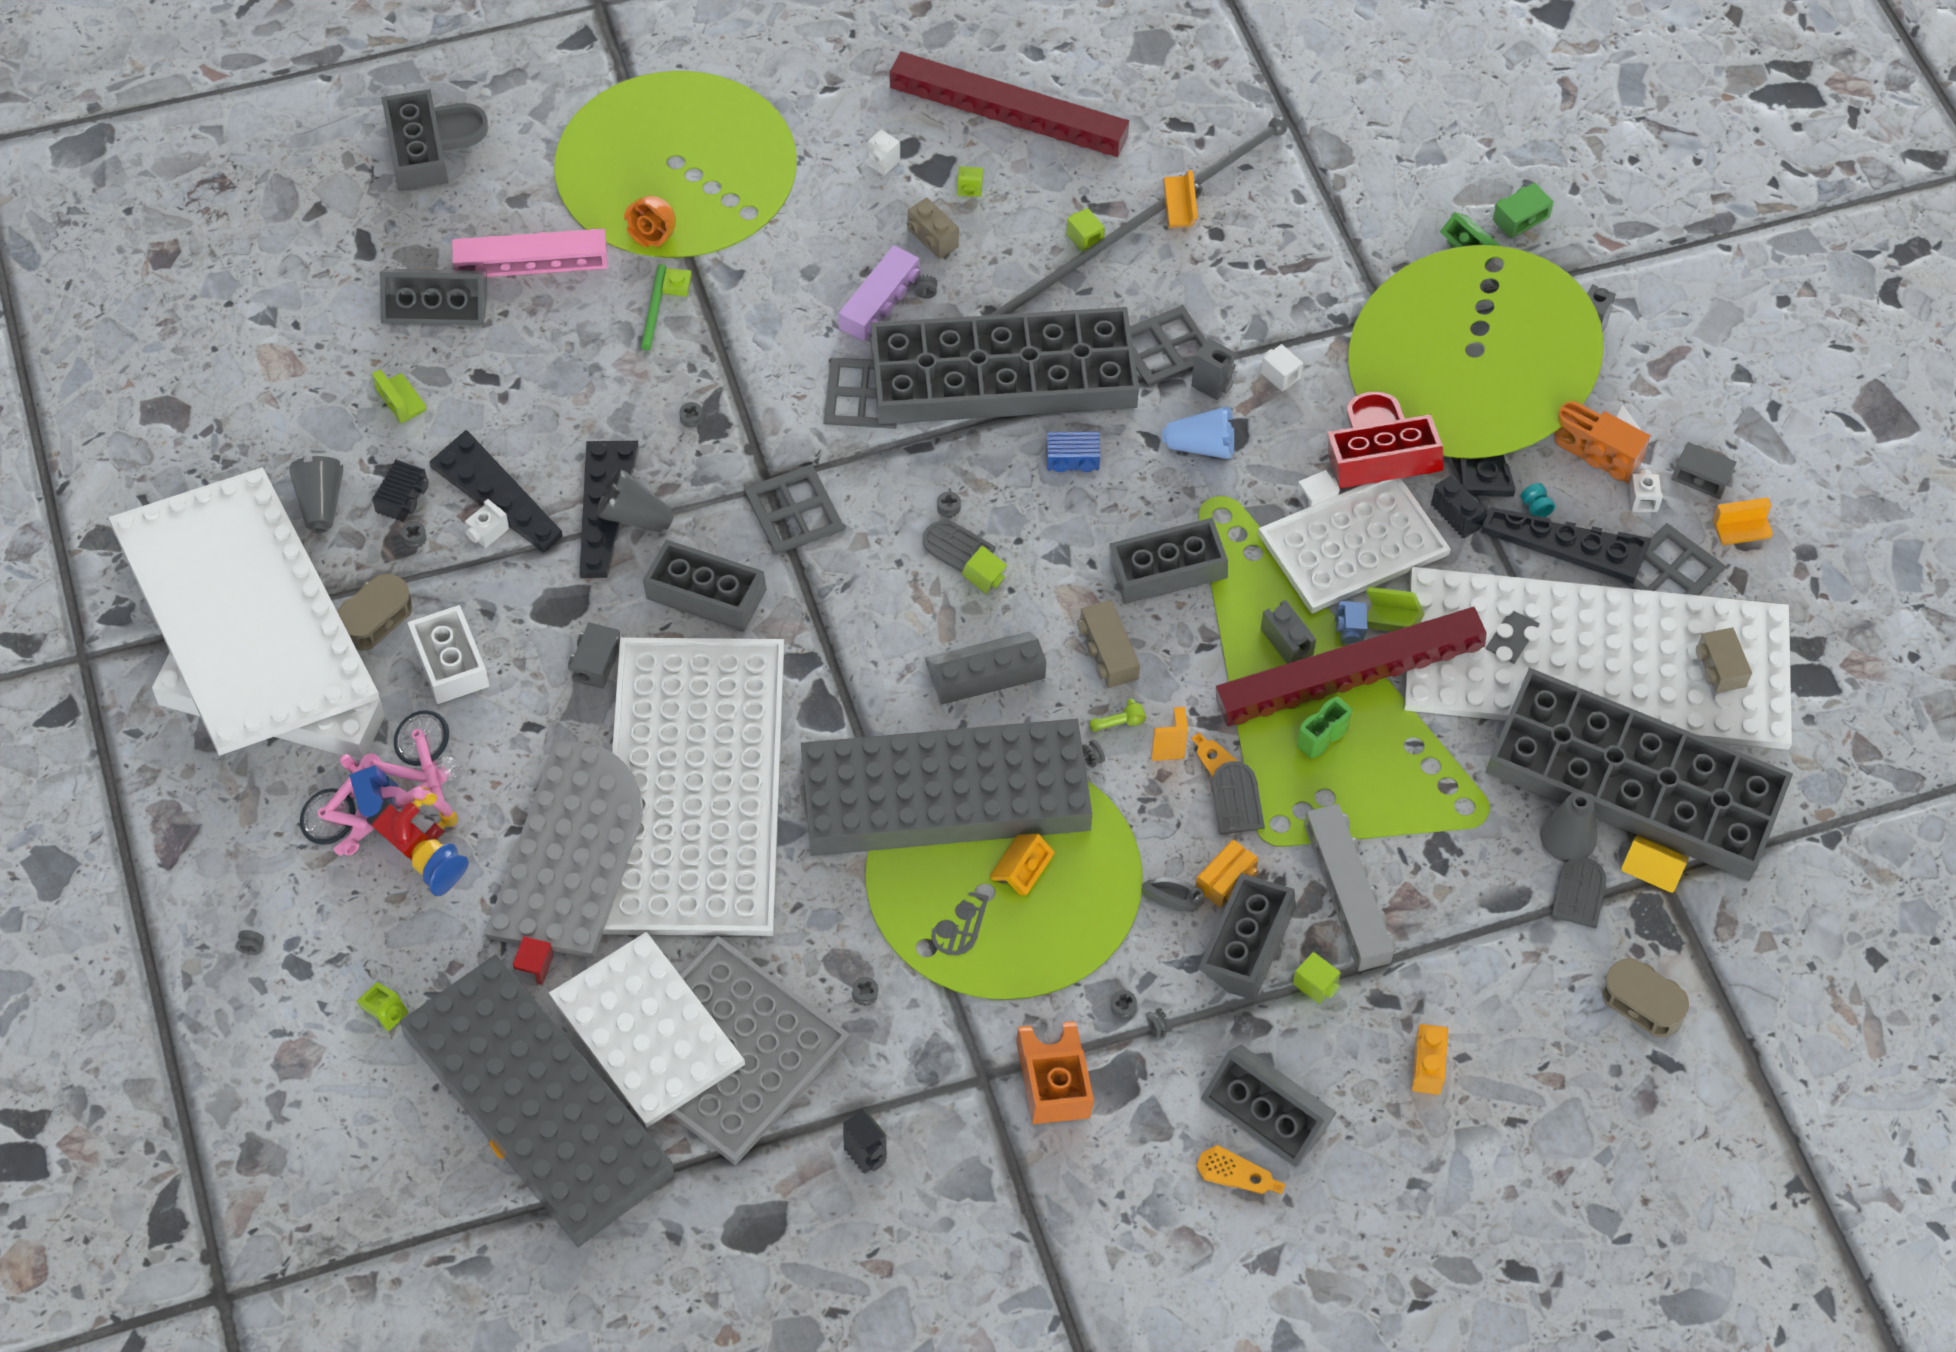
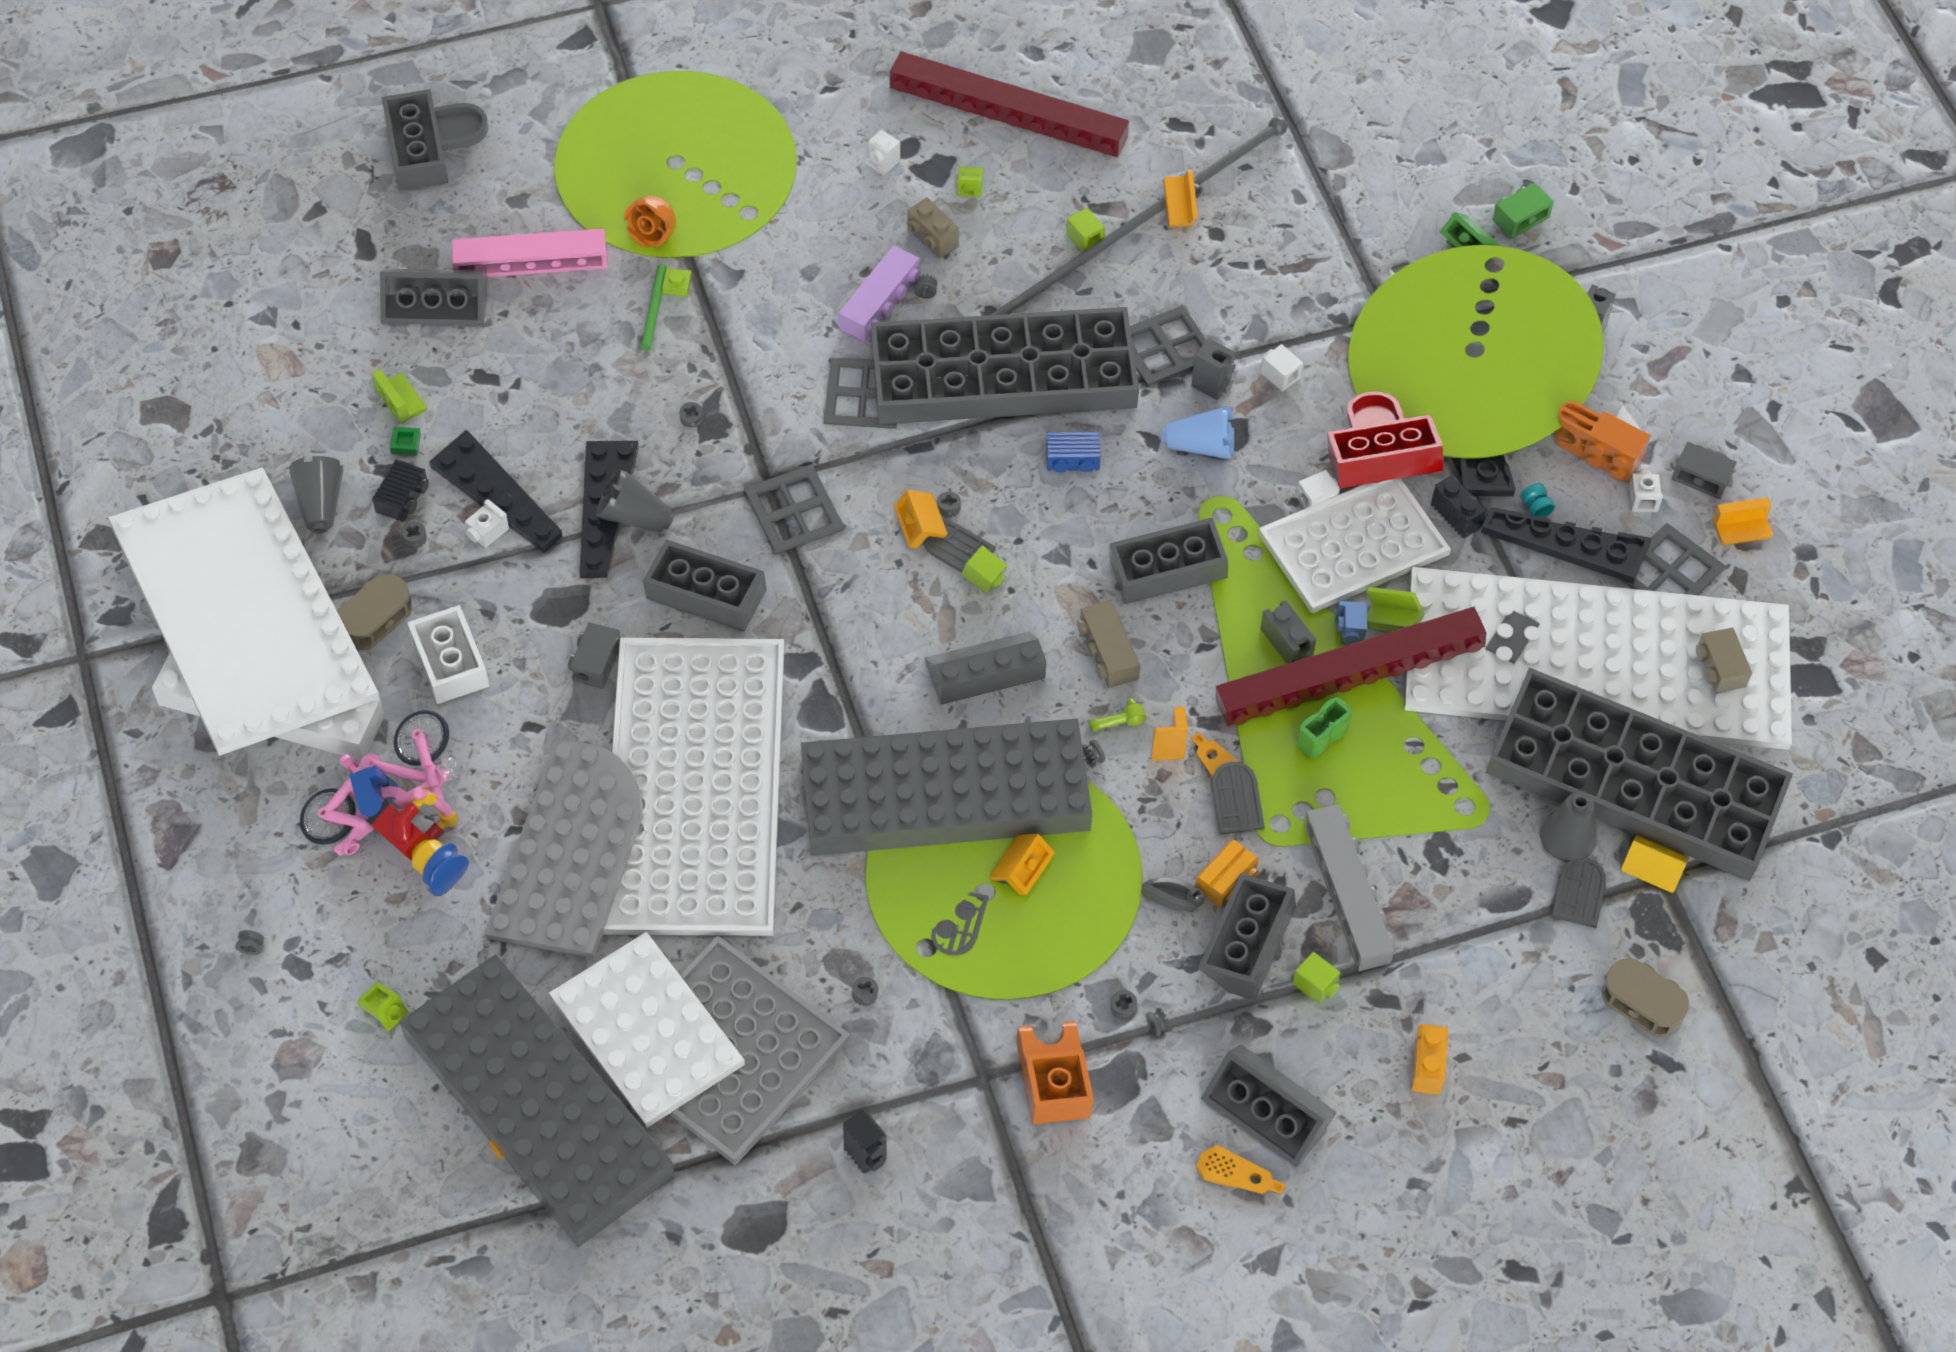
(405, 441): none -> green plate
(534, 957): red panel -> none
(919, 517): none -> light orange panel

